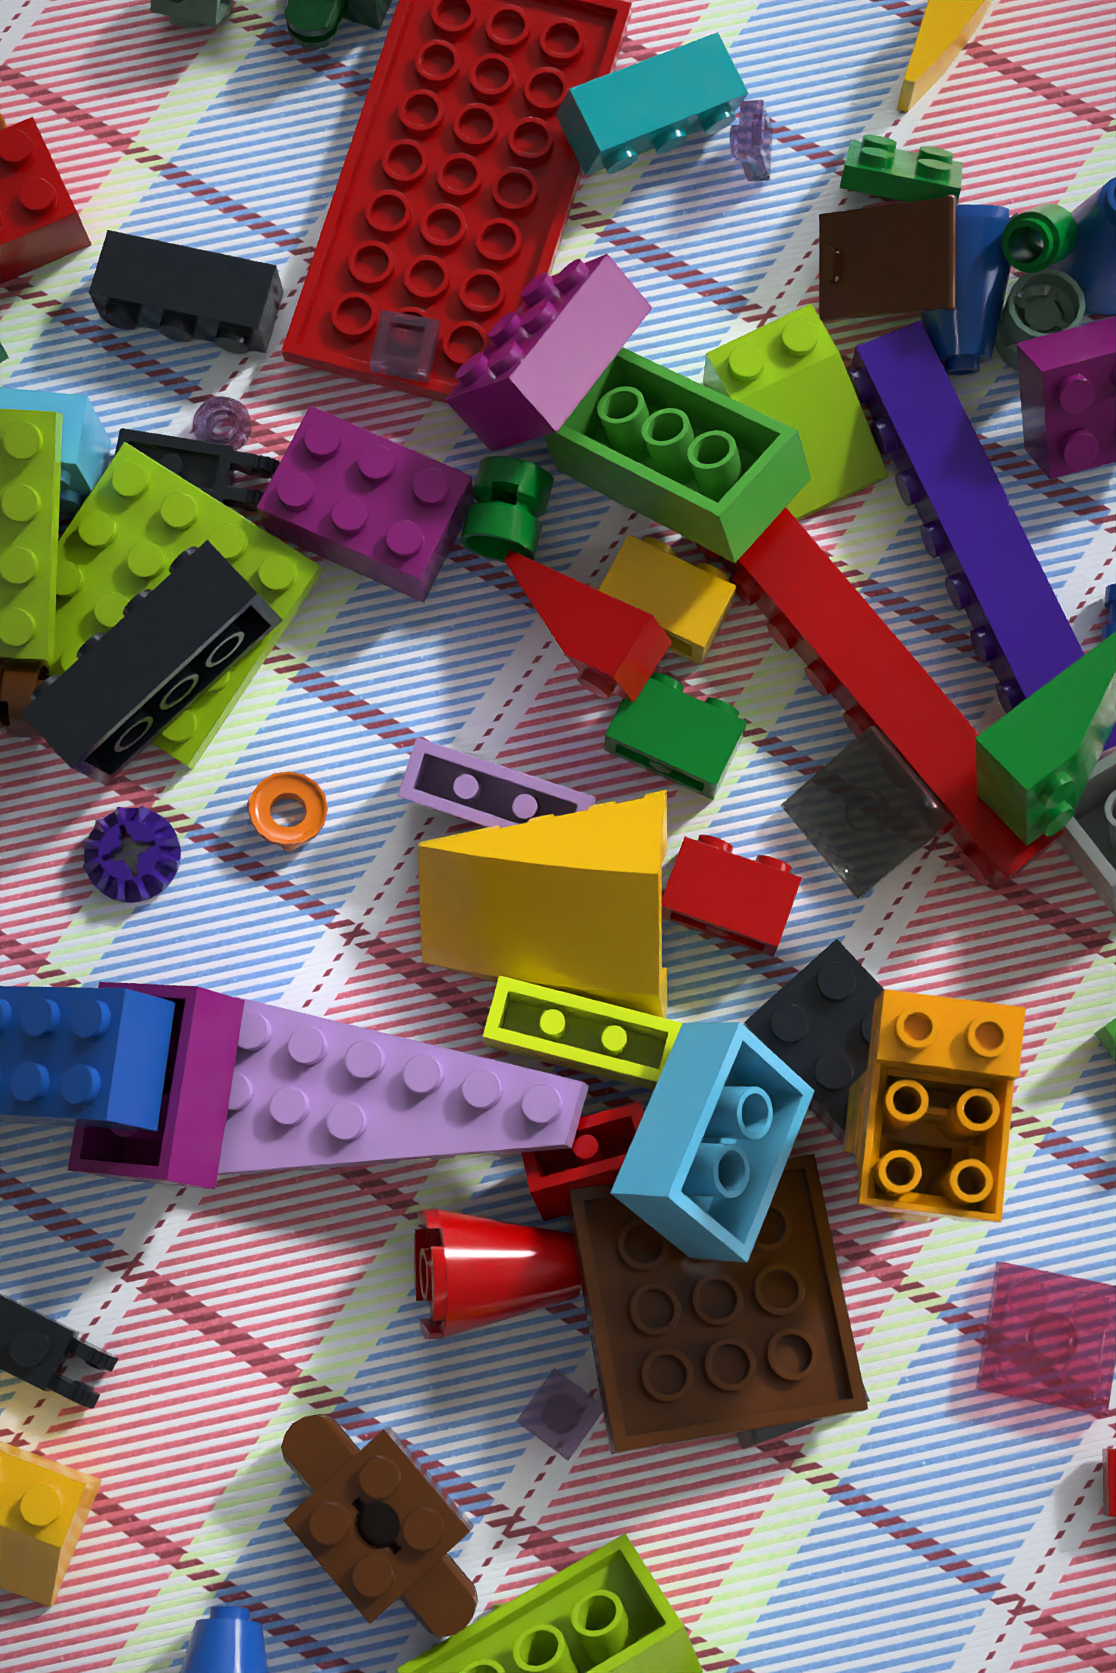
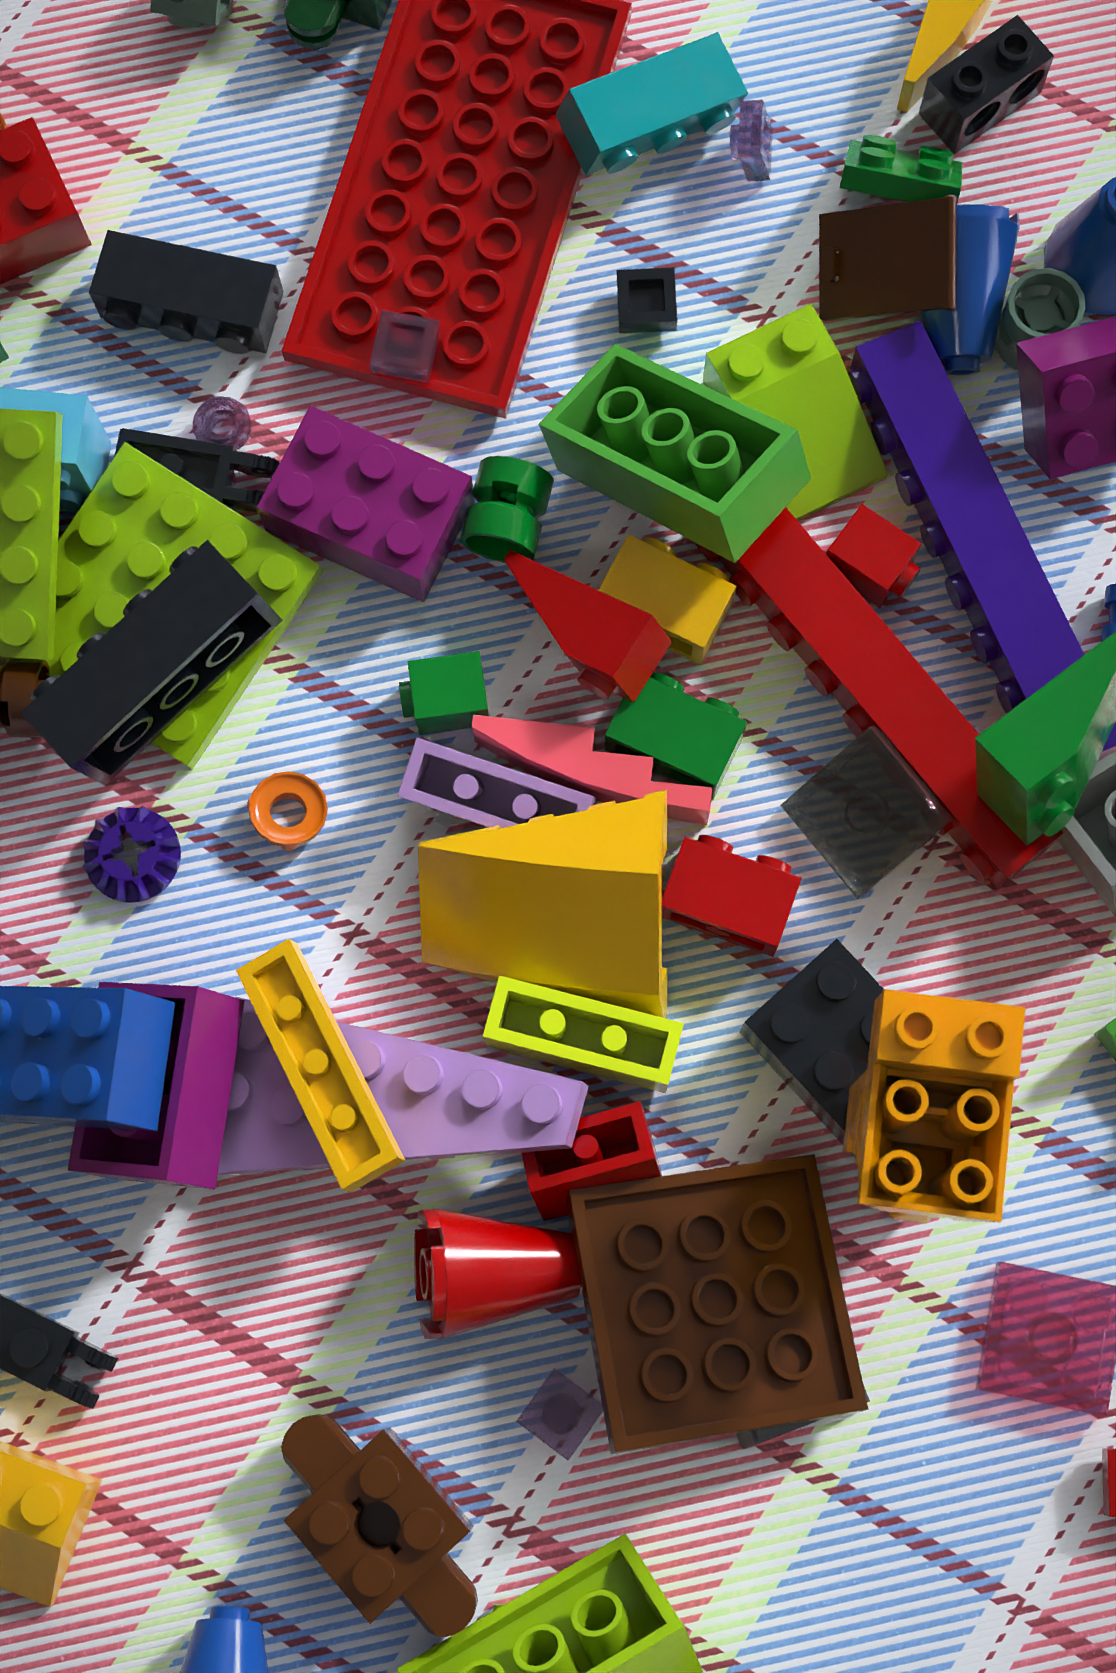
(320, 1066): none -> yellow plate
(444, 692): none -> green brick
(547, 352): magenta brick -> none
(568, 758): none -> coral slope
(646, 300): none -> black plate
(713, 1141): medium azure brick -> none
(875, 556): none -> red brick
(985, 84): none -> black brick
(1039, 238): green brick -> none

